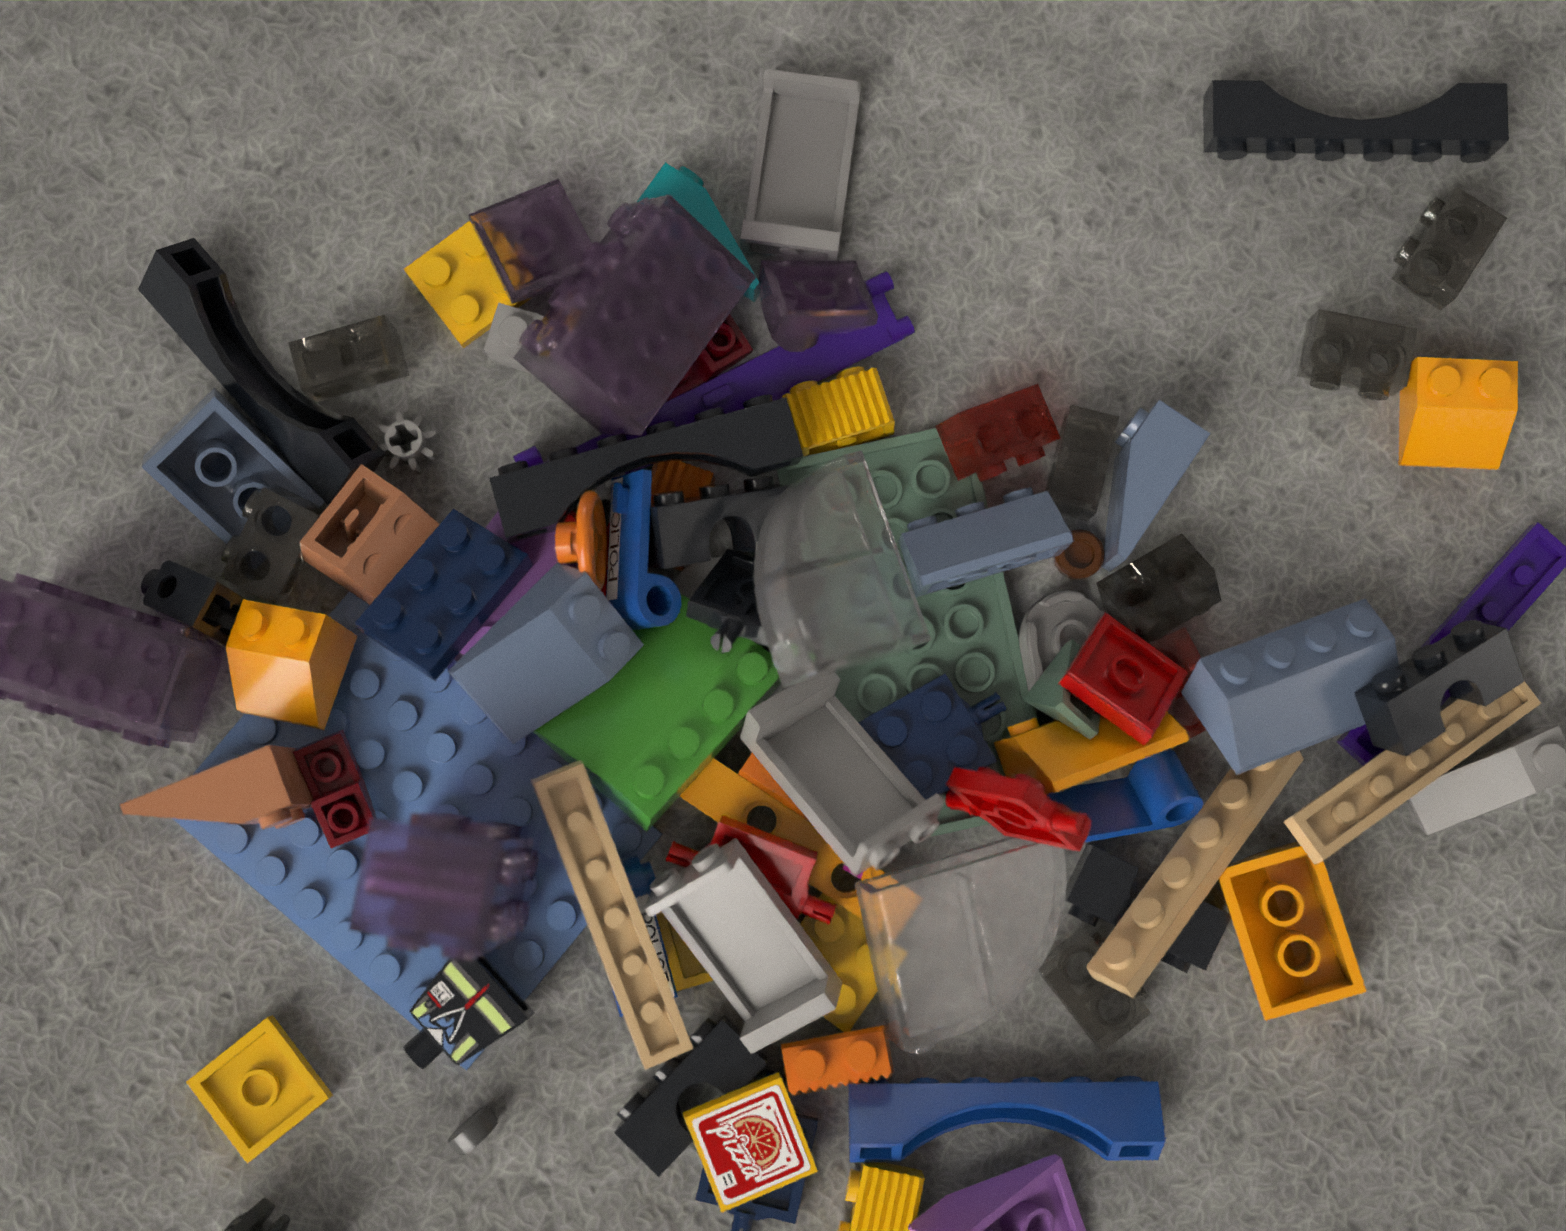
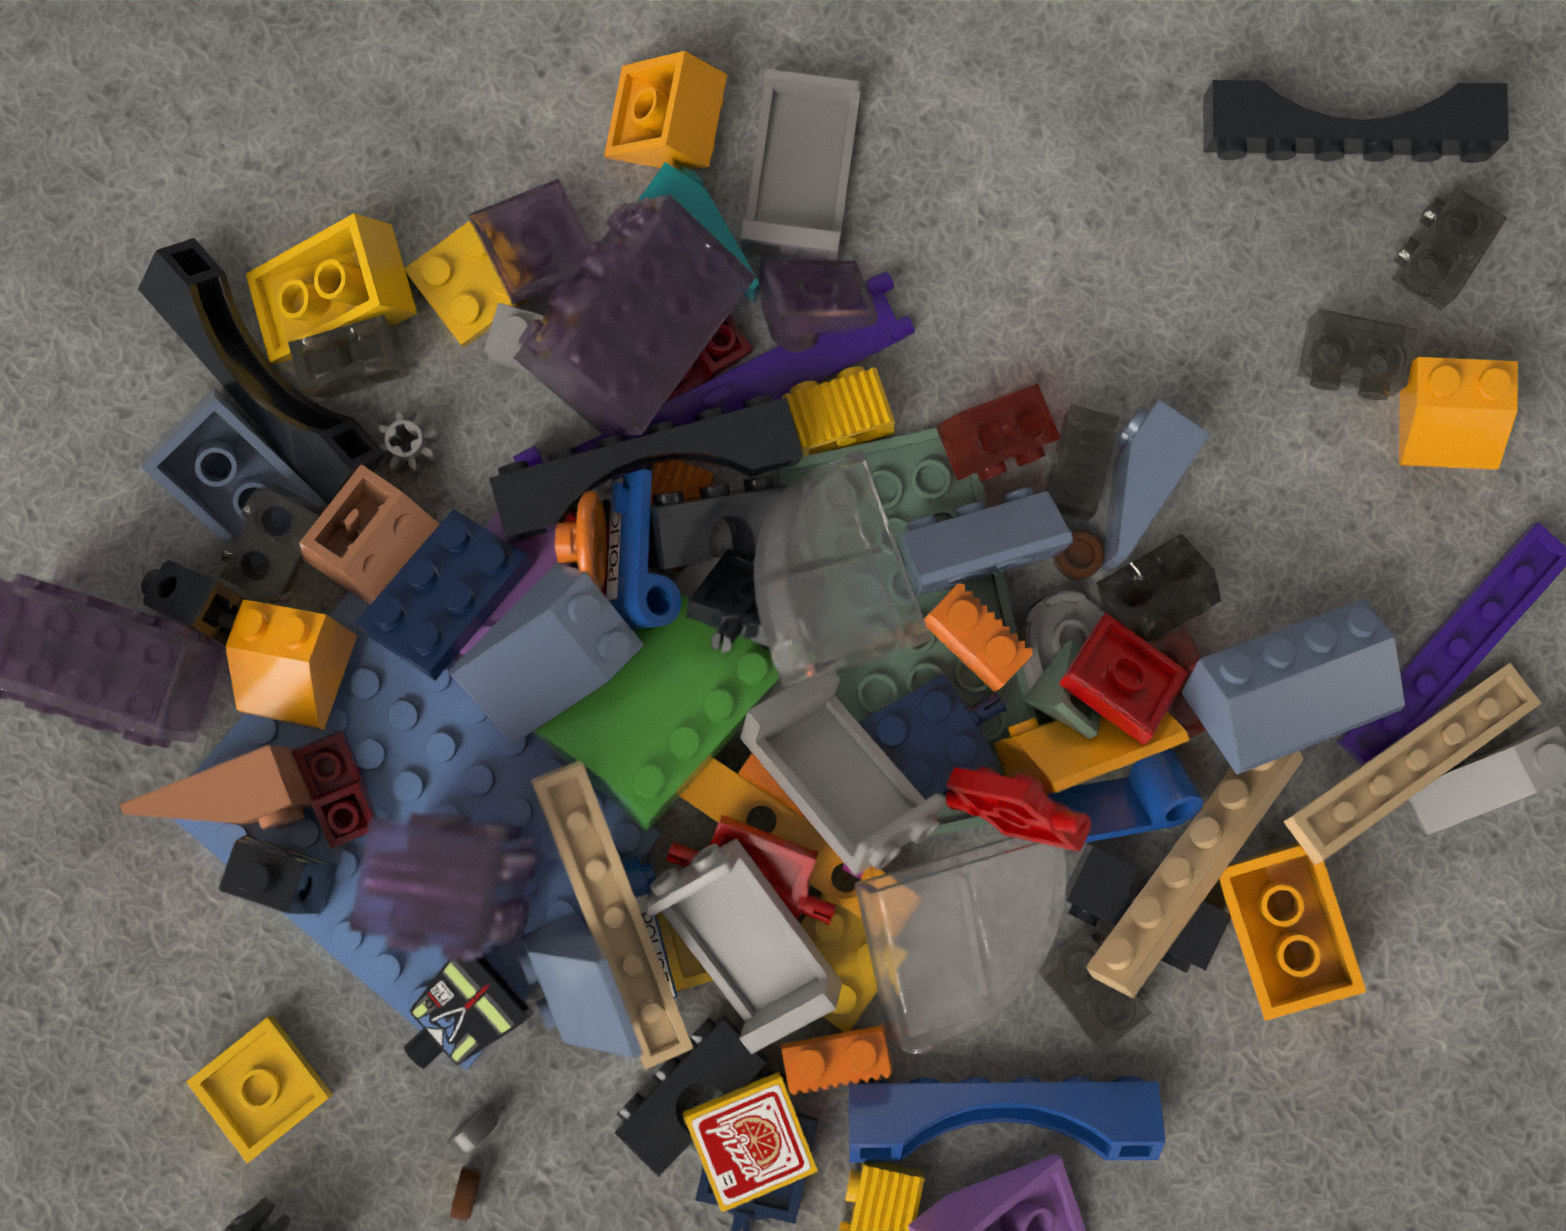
(274, 876): none -> black torso
(329, 283): none -> yellow slope
(465, 1193): none -> reddish brown tile
(577, 988): none -> sand blue slope
(666, 112): none -> light orange slope
(977, 637): none -> orange brick
(1405, 701): black arch -> none

